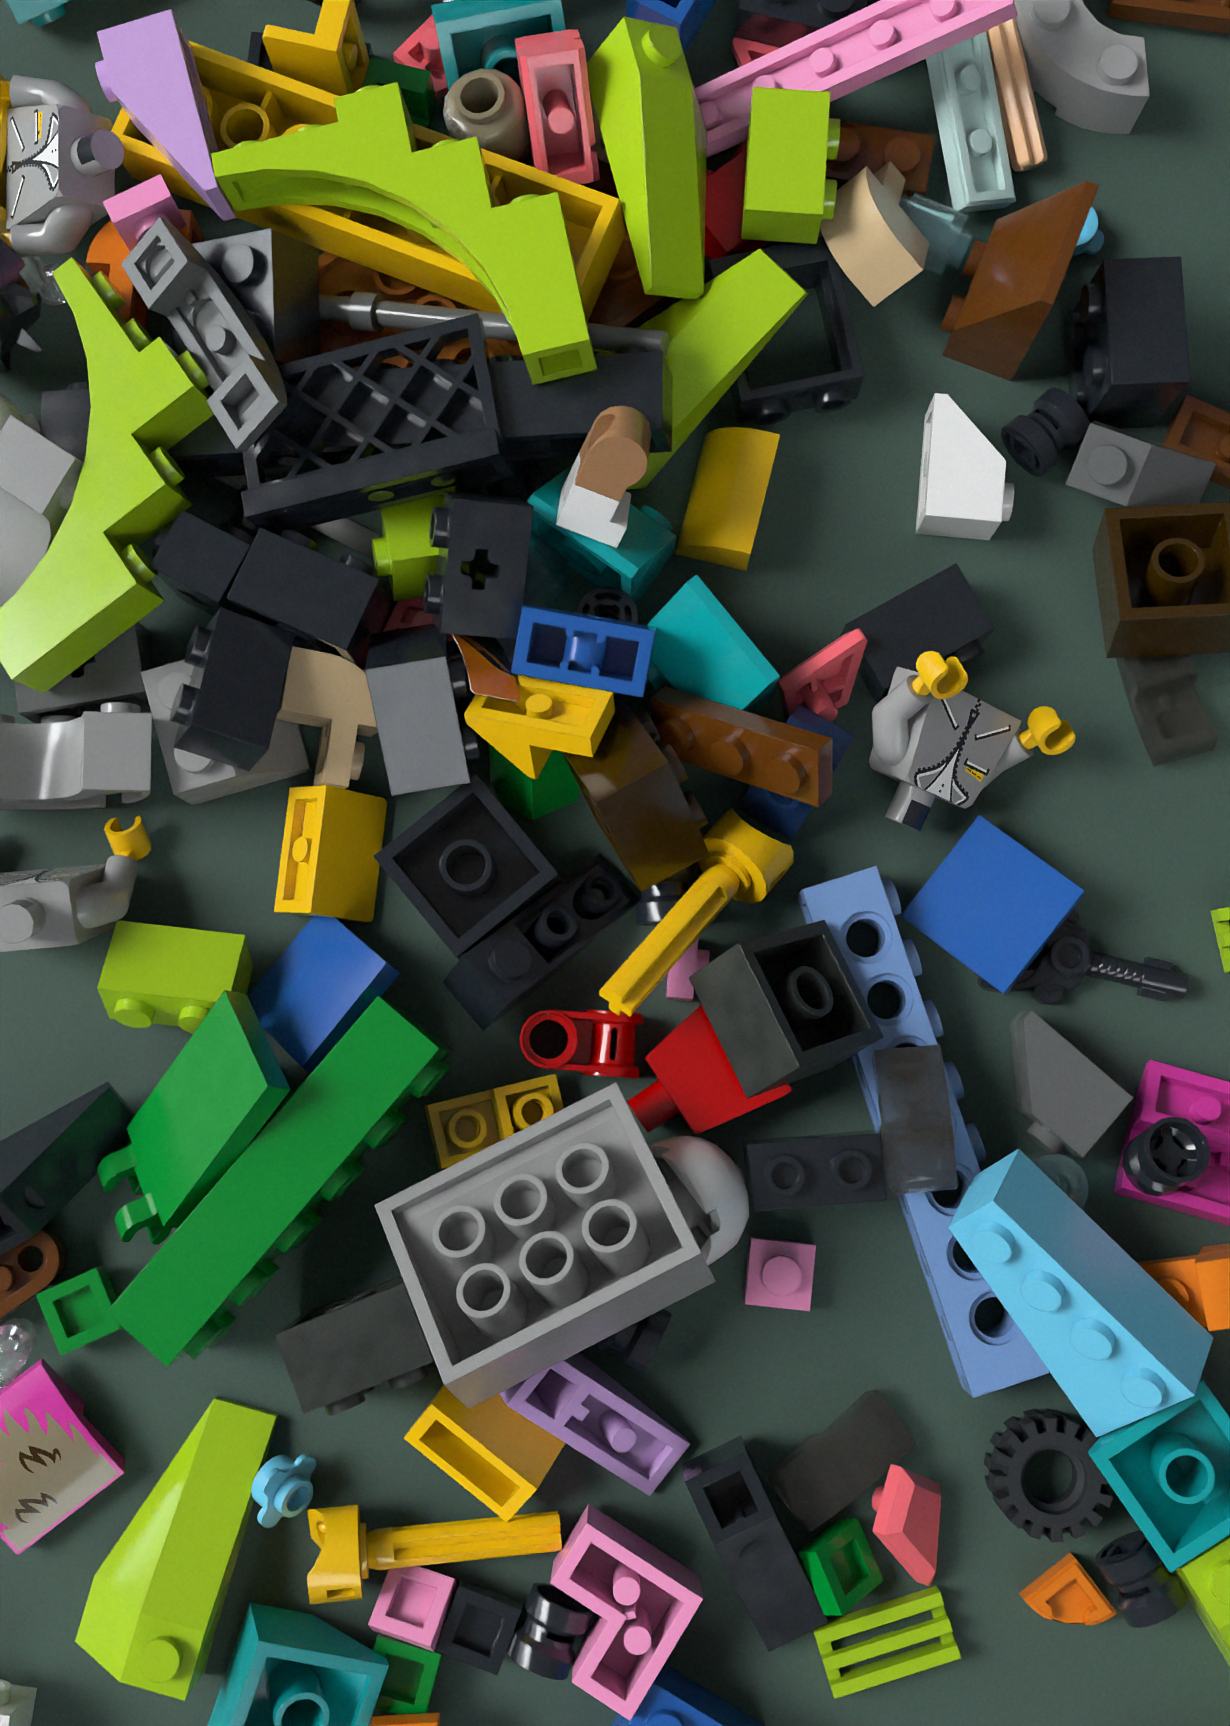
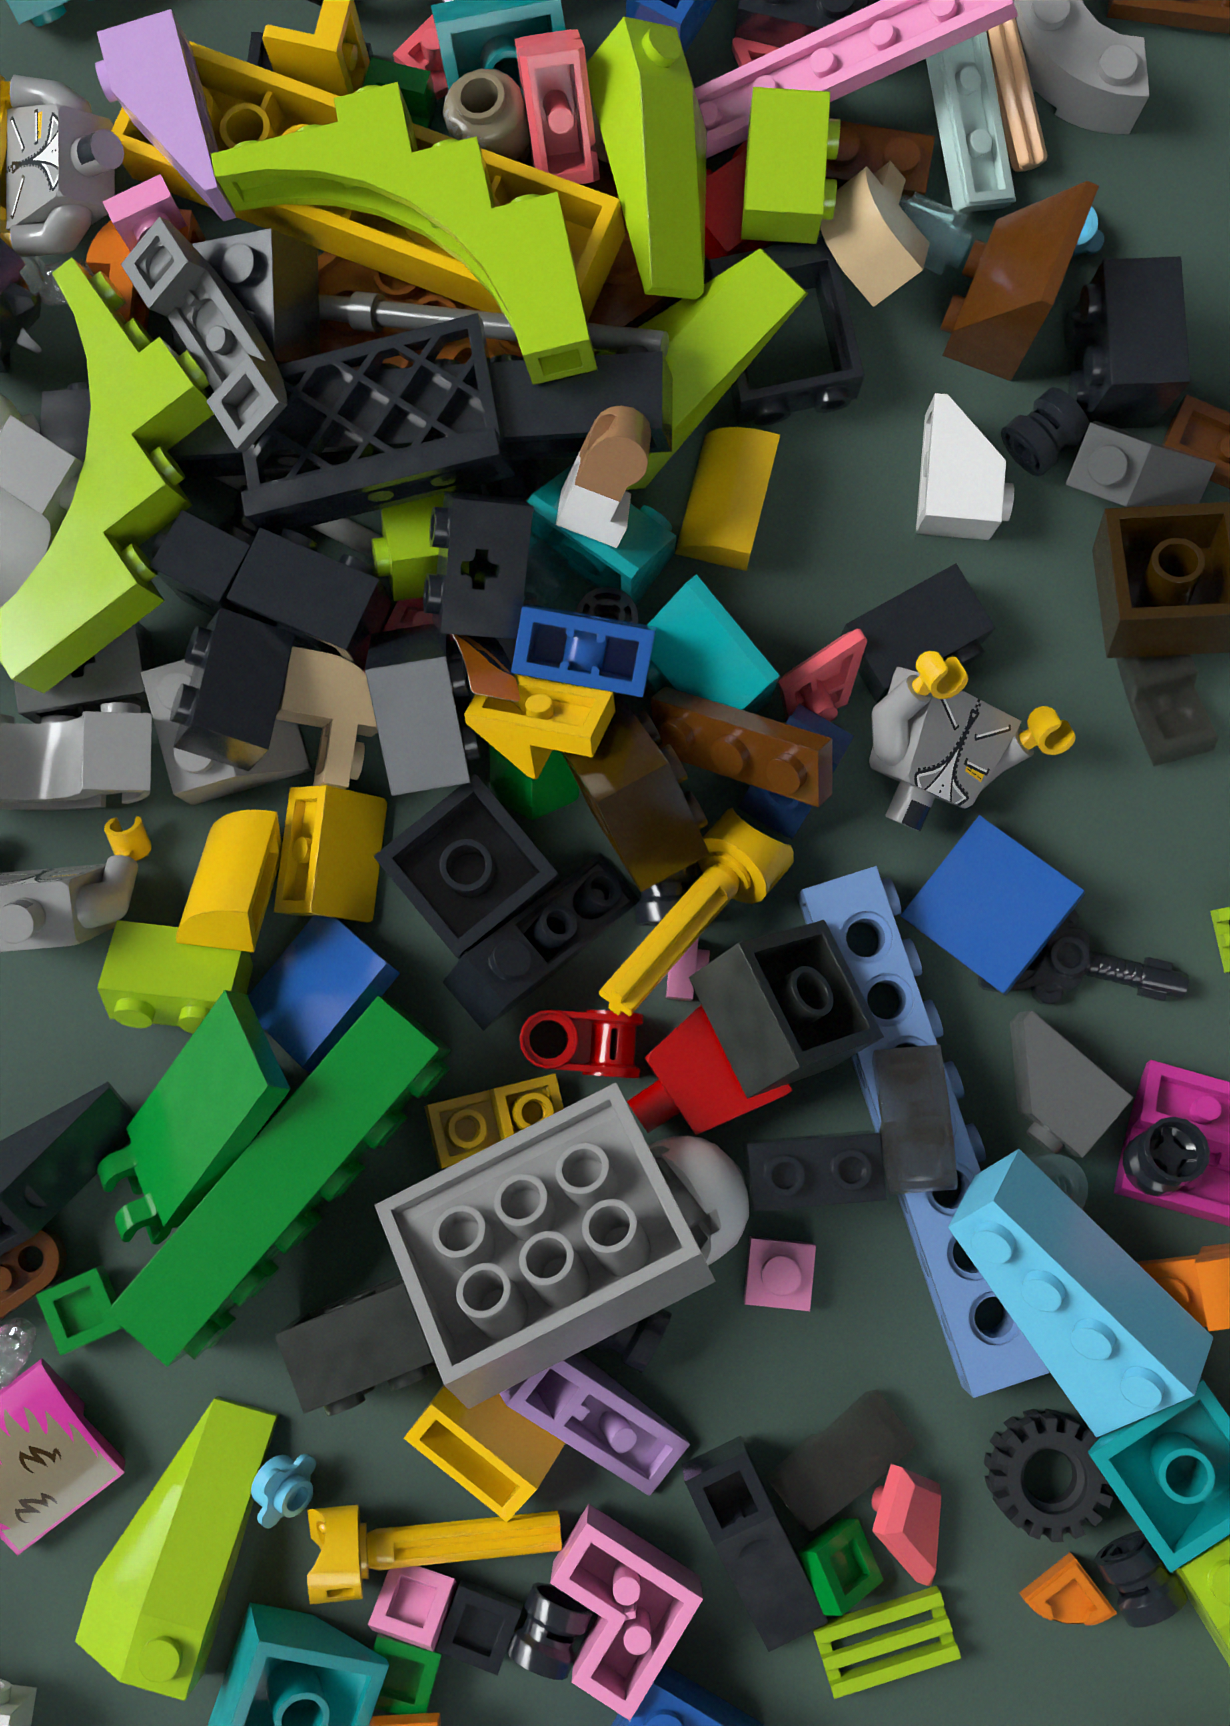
(233, 882): none -> yellow brick

